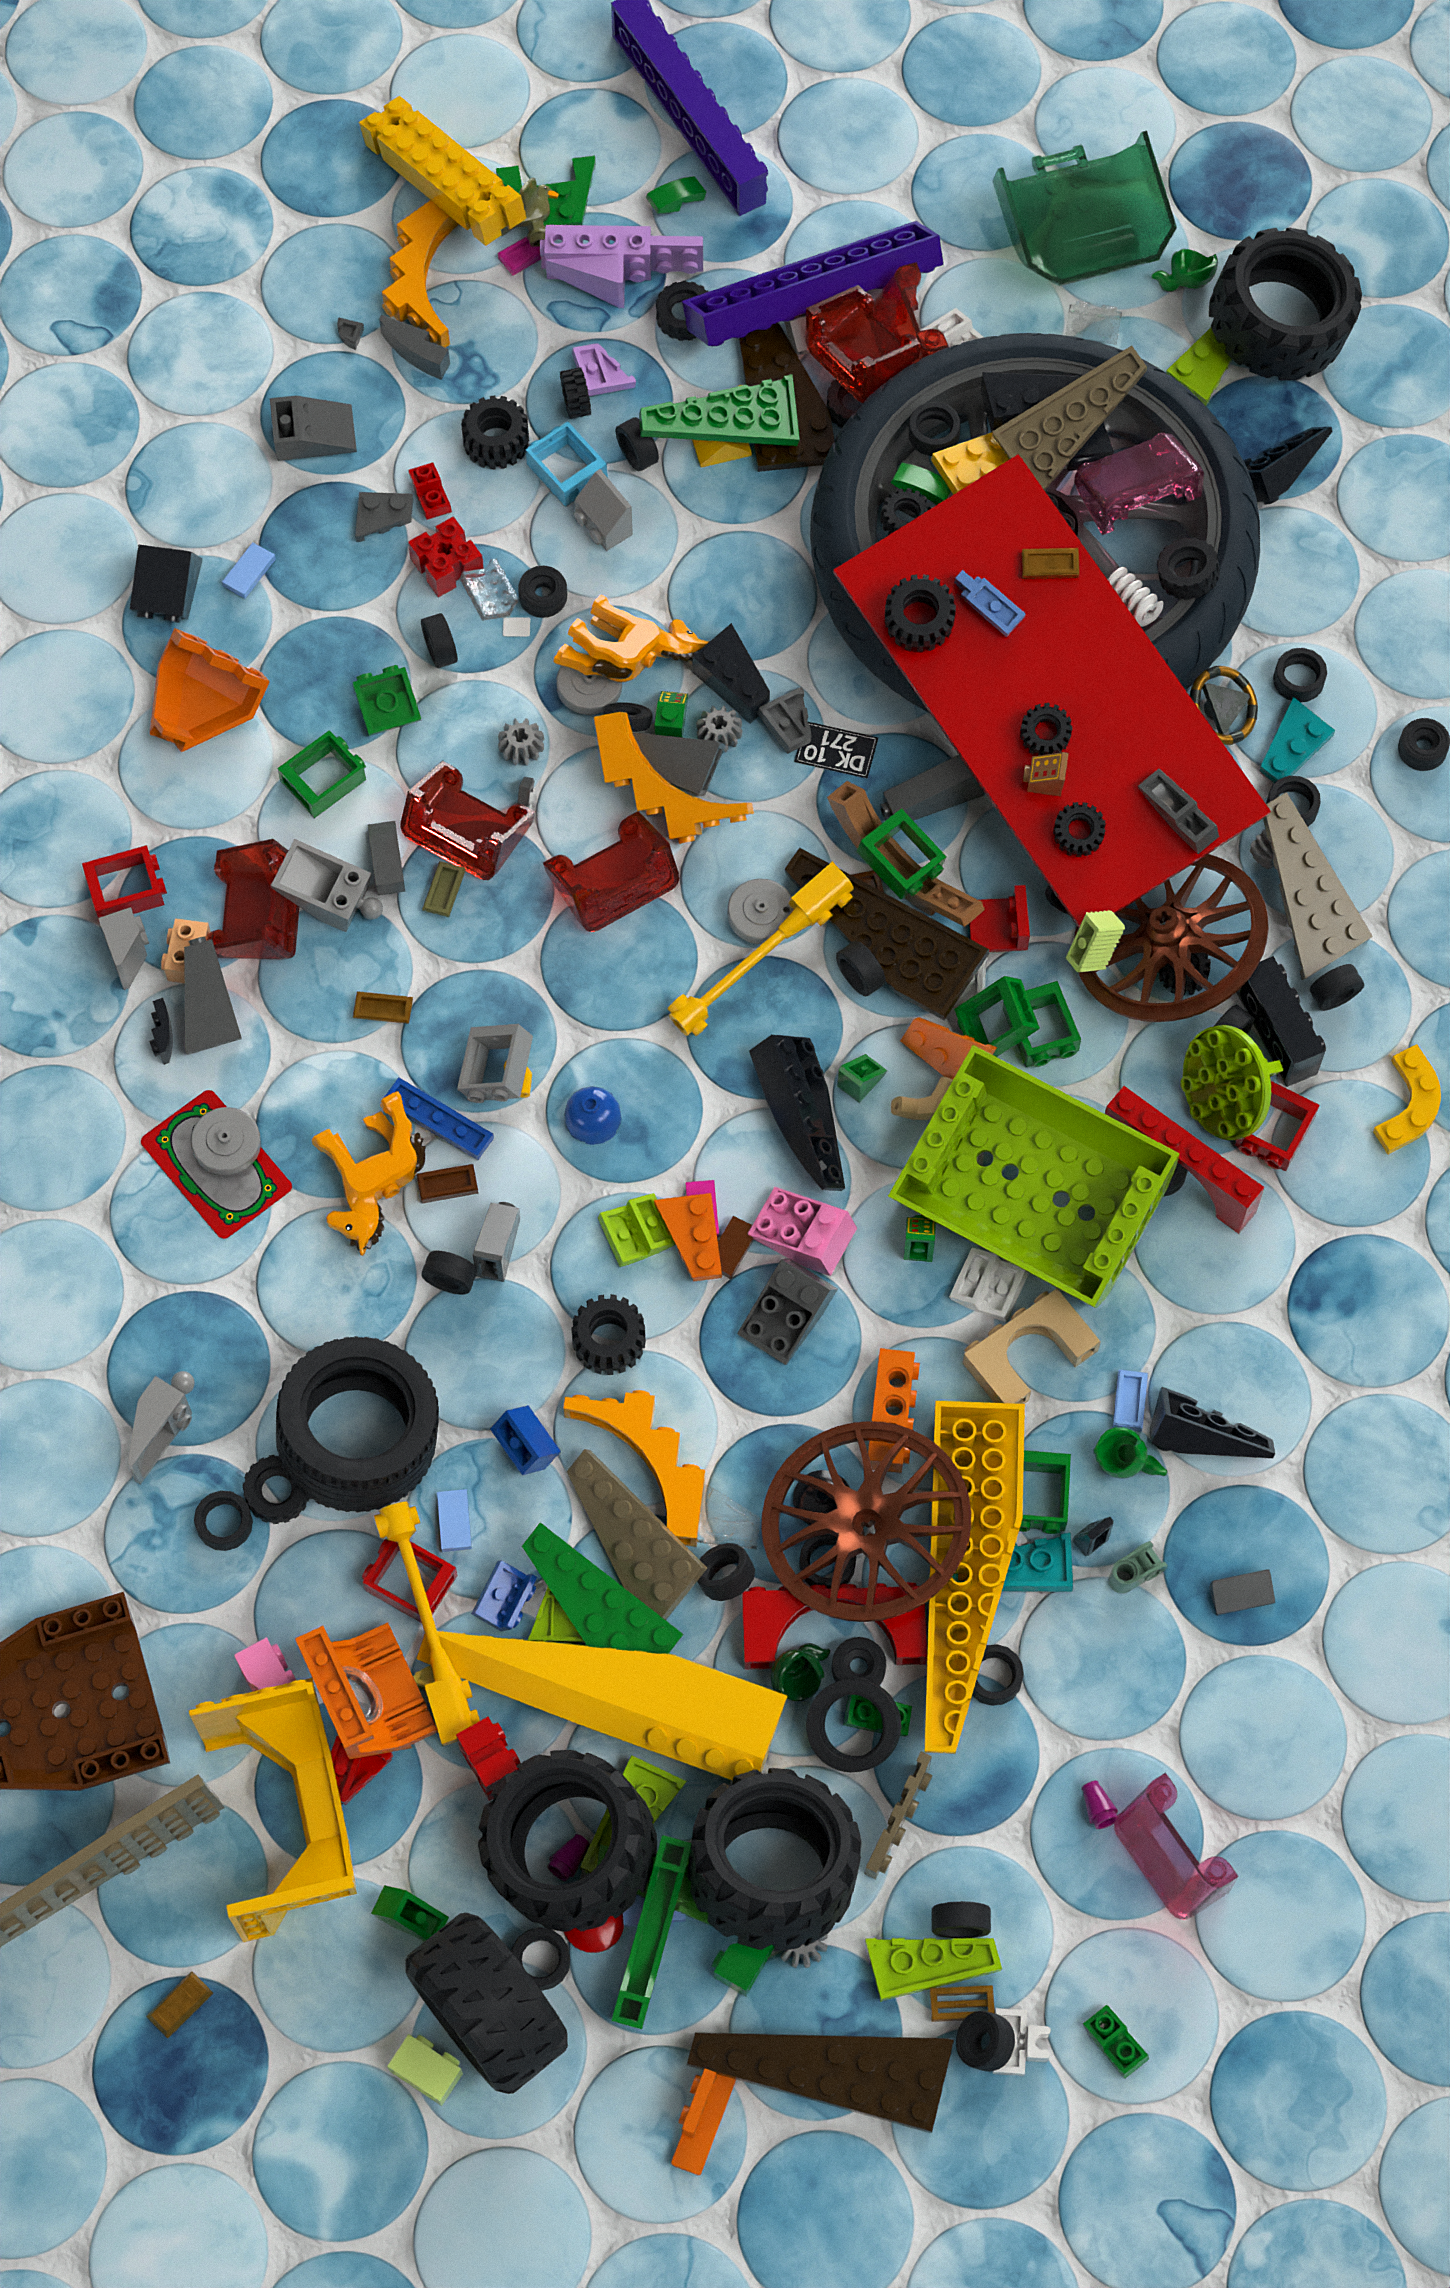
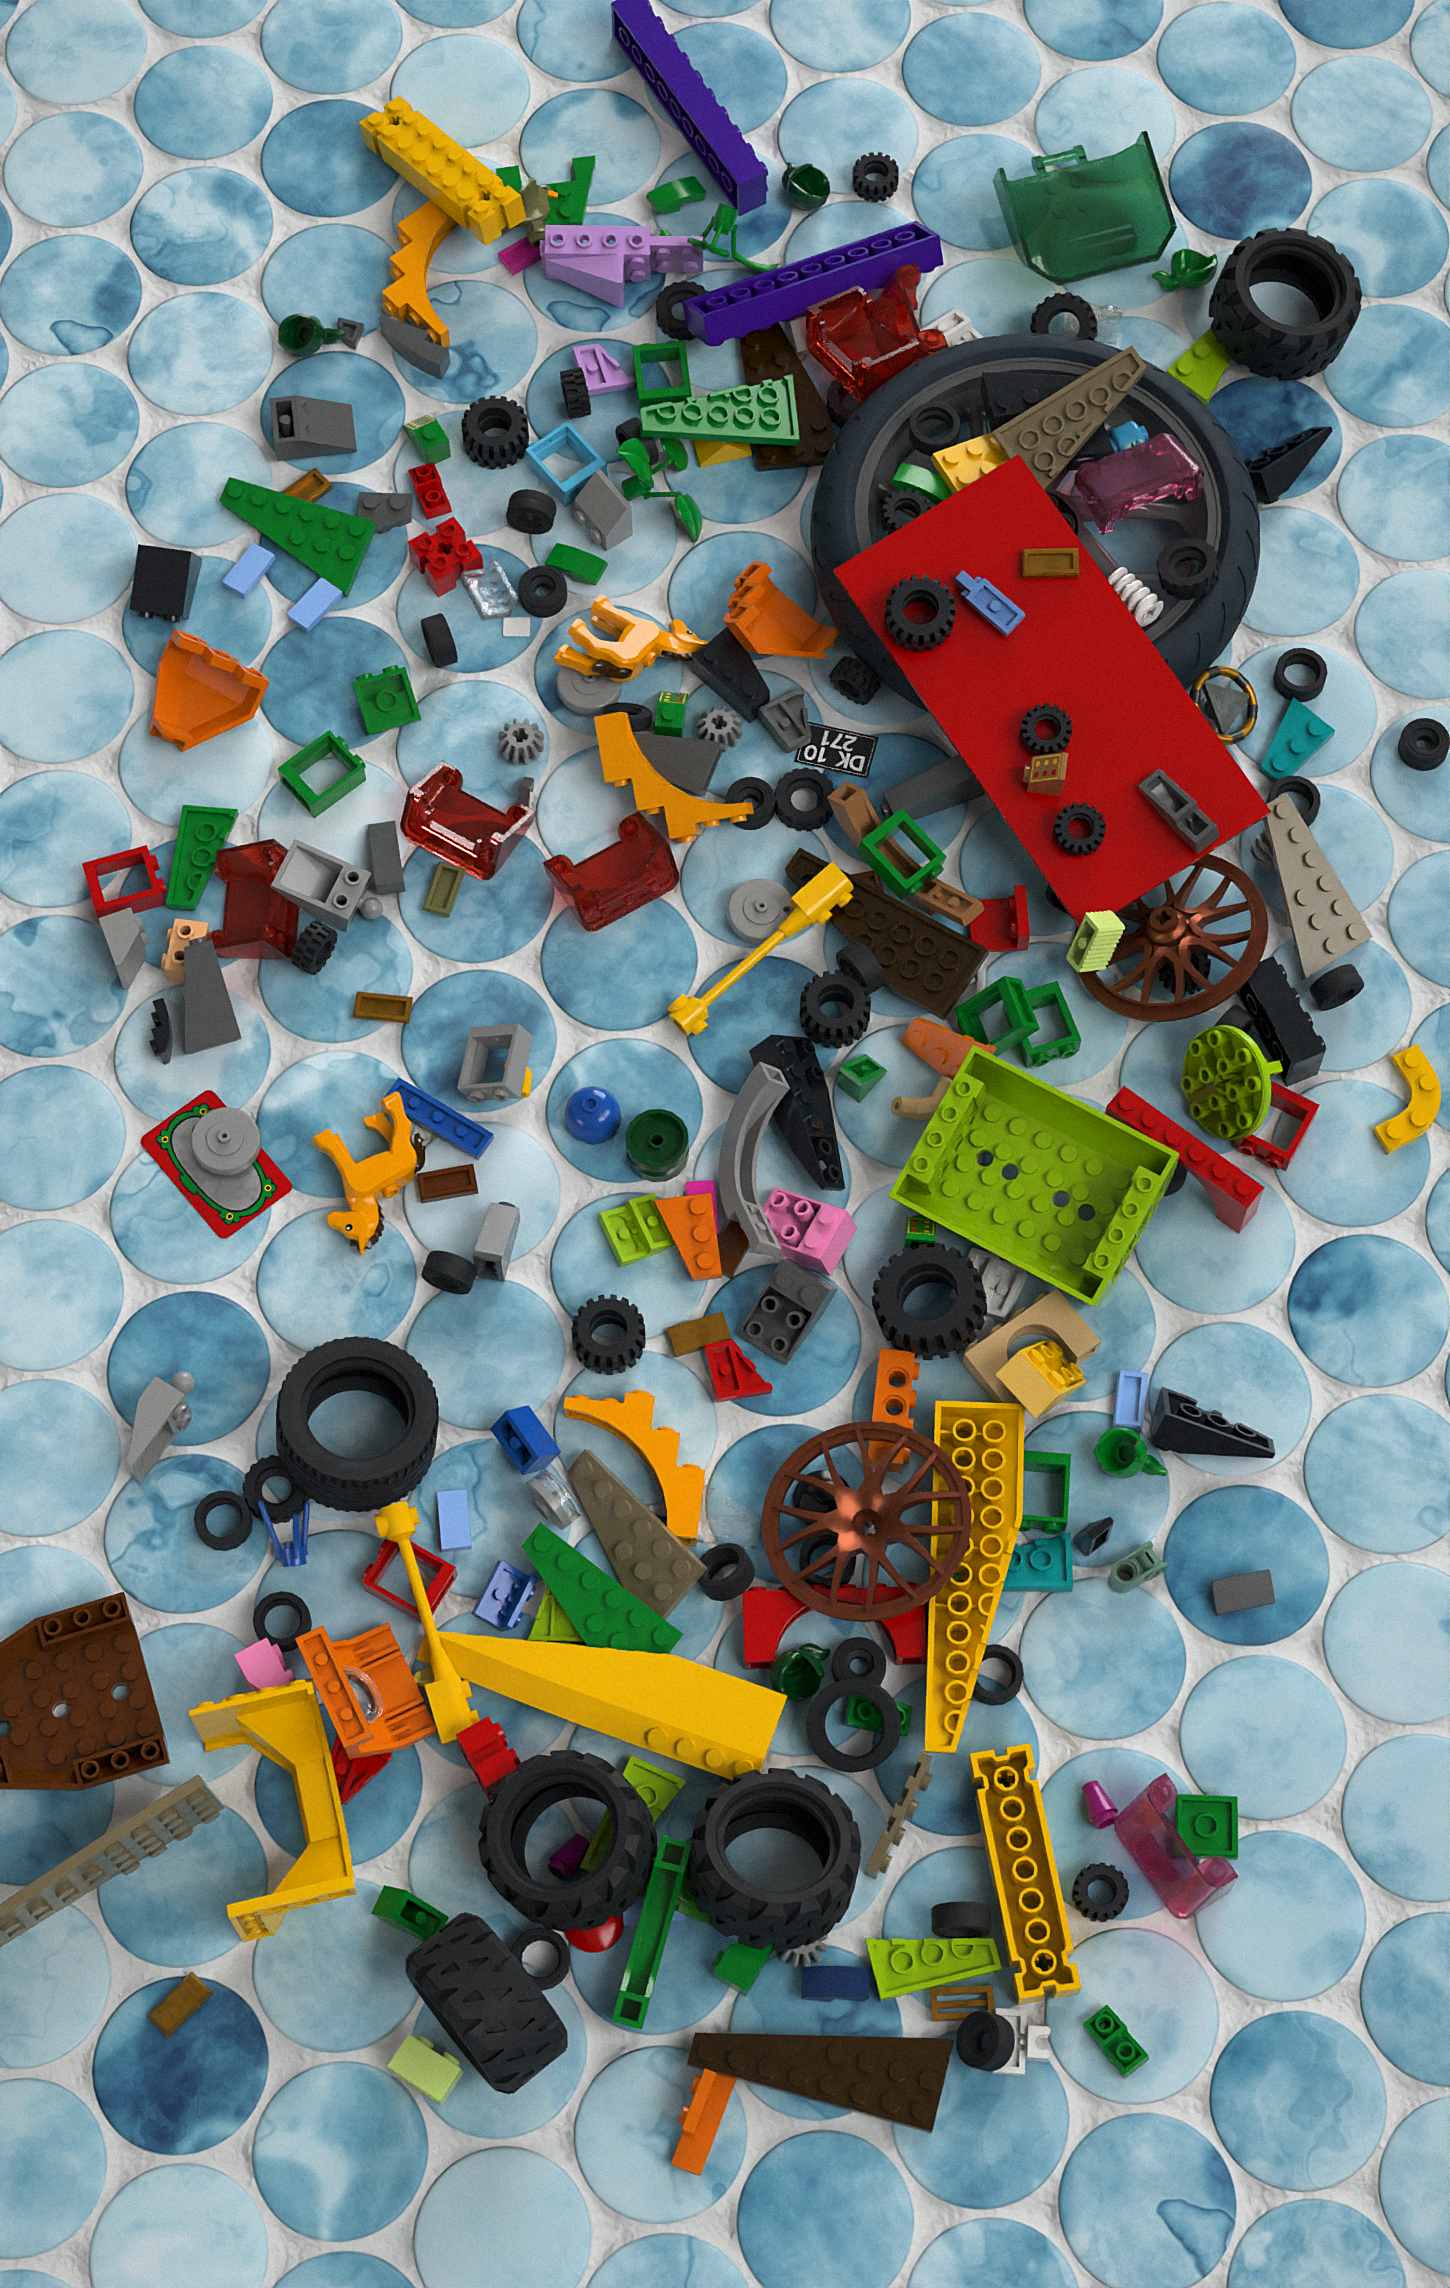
(199, 837): none -> green wing
(278, 1599): none -> black tyre
(294, 1551): none -> blue plant
(305, 334): none -> dark green hair
(310, 487): none -> pearl gold tile
(312, 534): none -> green wing
(314, 605): none -> light blue tile
(314, 947): none -> black tyre
(428, 439): none -> green slope
(531, 511): none -> black tyre
(553, 1499): none -> piece
(578, 563): none -> green slope
(641, 483): none -> green plant
(657, 1145): none -> dark green wheel
(658, 353): none -> green window
(693, 1335): none -> pearl gold tile
(723, 223): none -> green plant
(732, 1373): none -> red wing
(740, 1154): none -> light grey arch
(759, 790): none -> black tyre
(770, 621): none -> orange panel
(803, 779): none -> black tyre
(806, 186): none -> dark green hair
(834, 1982): none -> dark blue slope
(835, 988): none -> black tyre
(854, 680): none -> black tyre
(875, 189): none -> black tyre
(923, 1267): none -> black tyre
(1024, 1874): none -> yellow brick
(1041, 1377): none -> yellow slope
(1065, 303): none -> black tyre
(1111, 1876): none -> black tyre
(1127, 436): none -> dark azure head
(1208, 1825): none -> green plate

